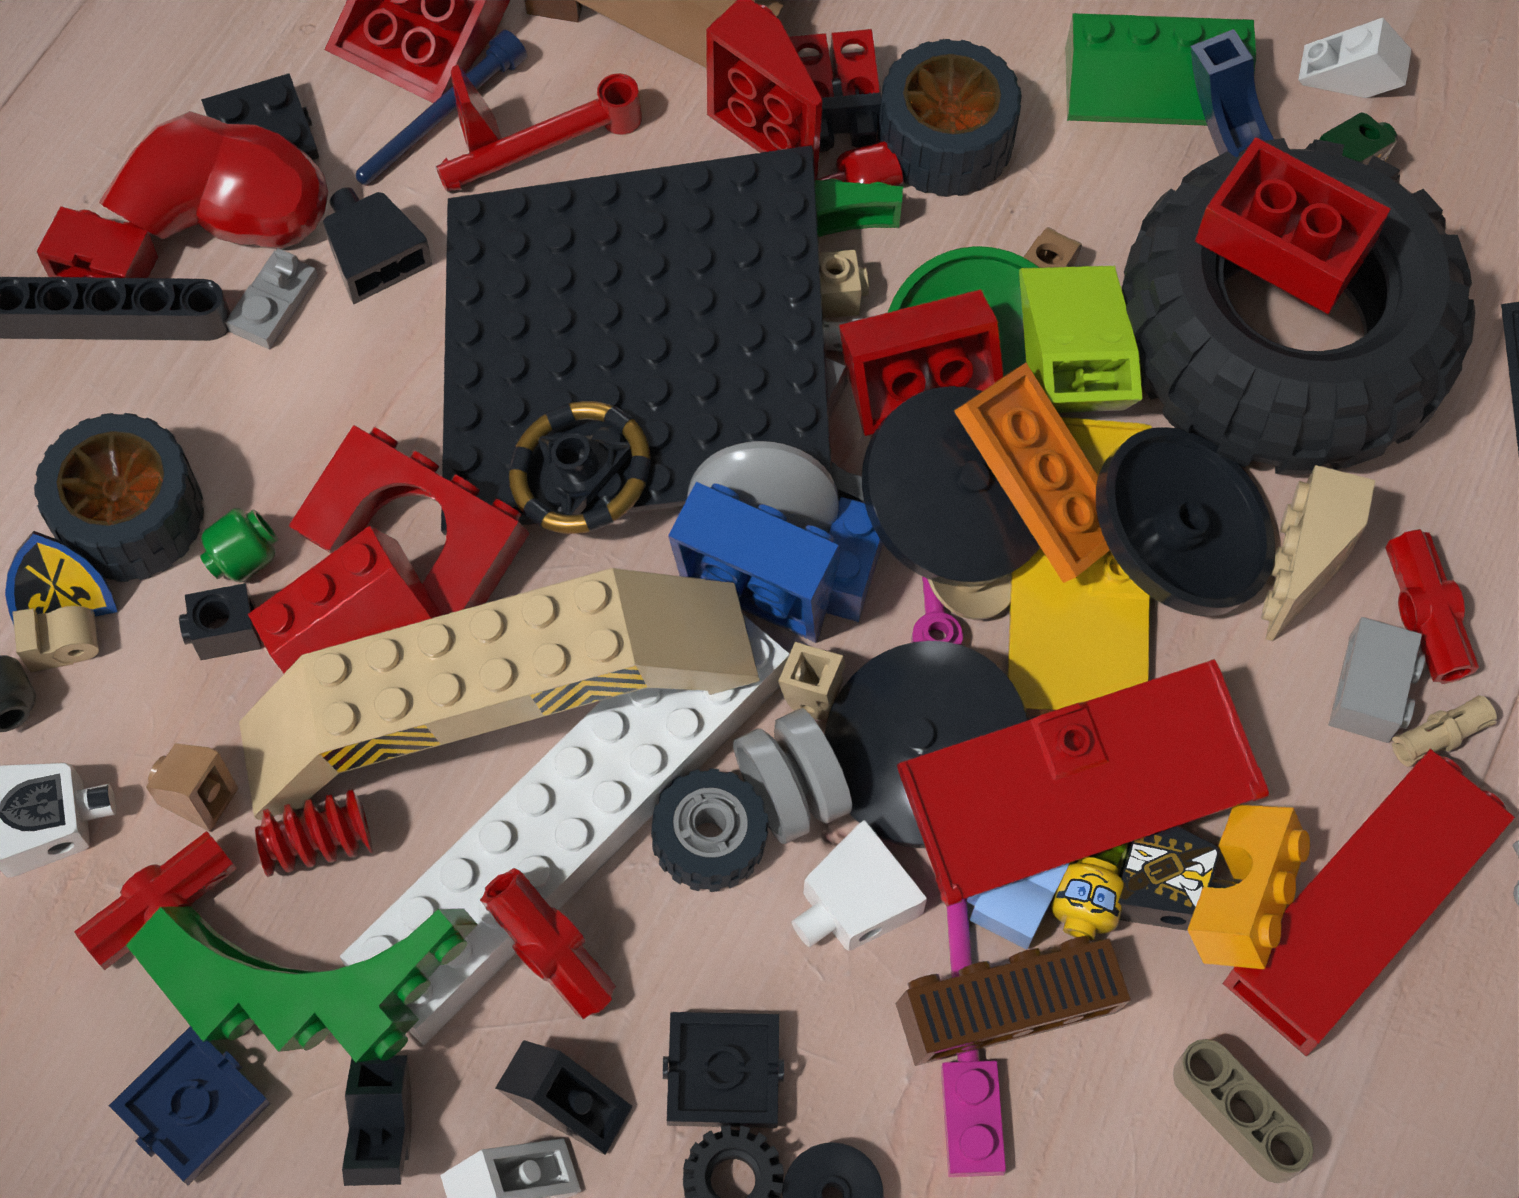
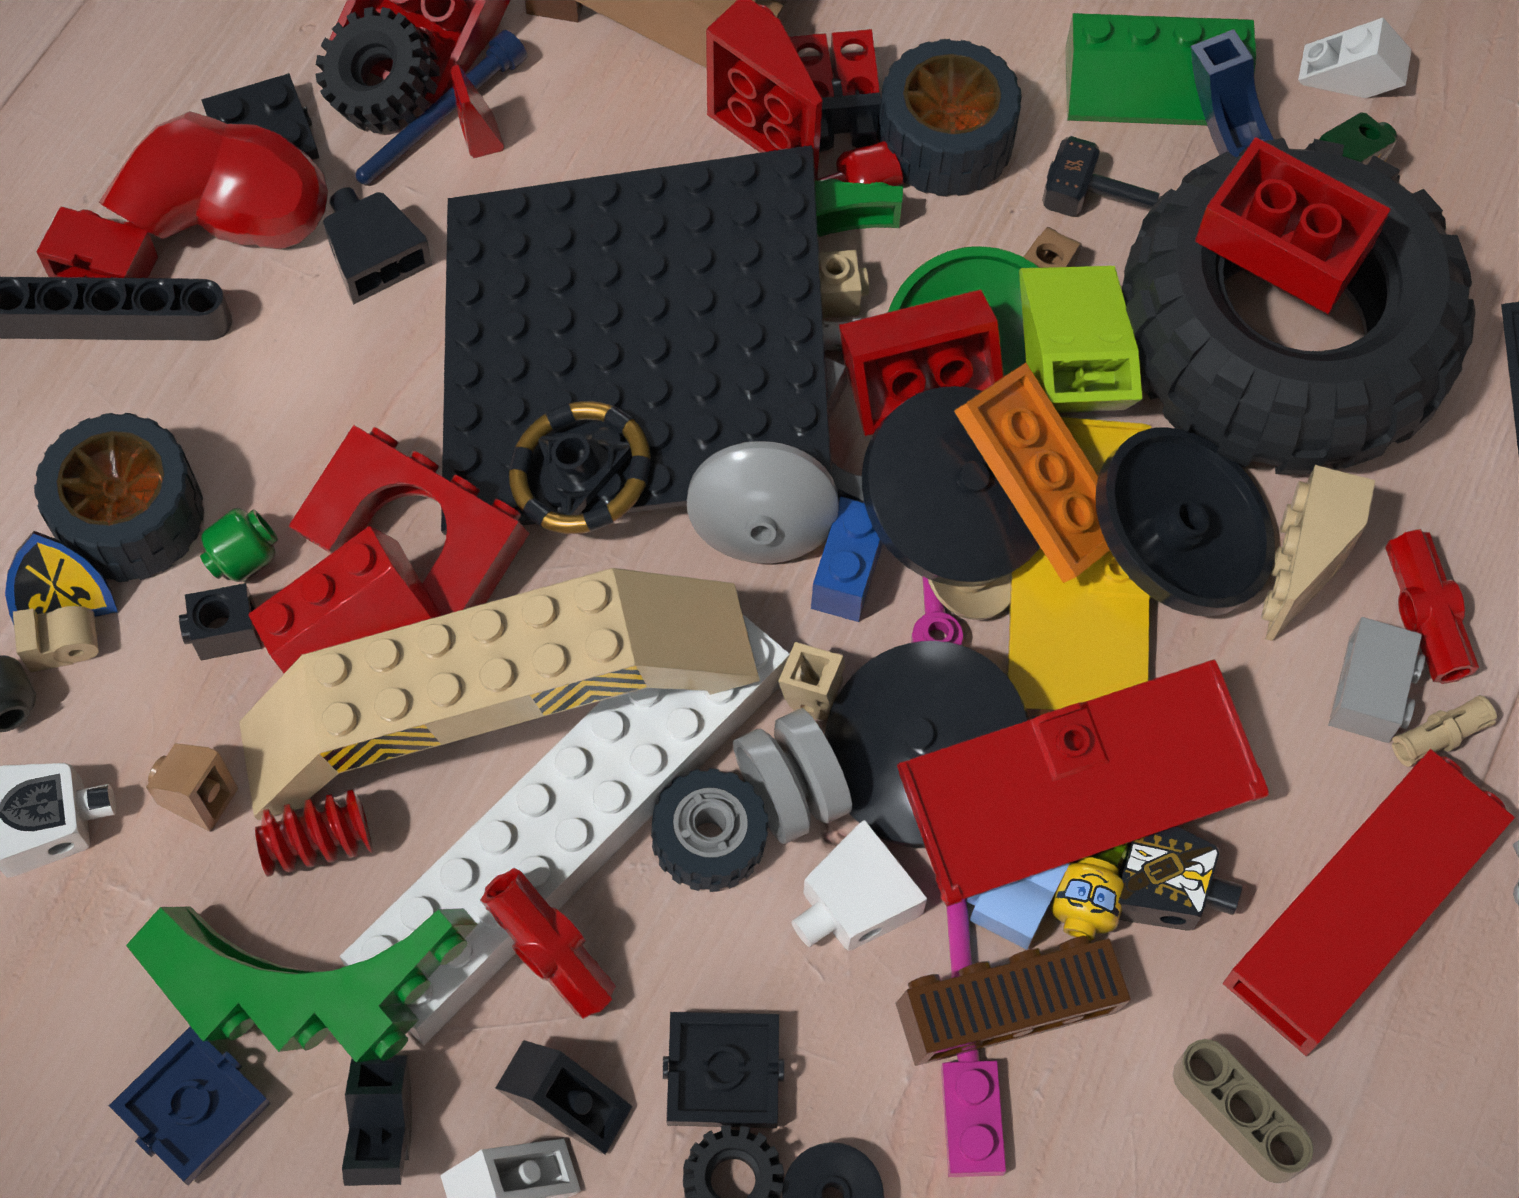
(172, 884): red piece -> none
(271, 299): light grey plate -> none
(358, 50): none -> black tyre
(549, 133): red piece -> none
(776, 566): blue slope -> none
(1074, 175): none -> black piece
(1244, 920): light orange arch -> none

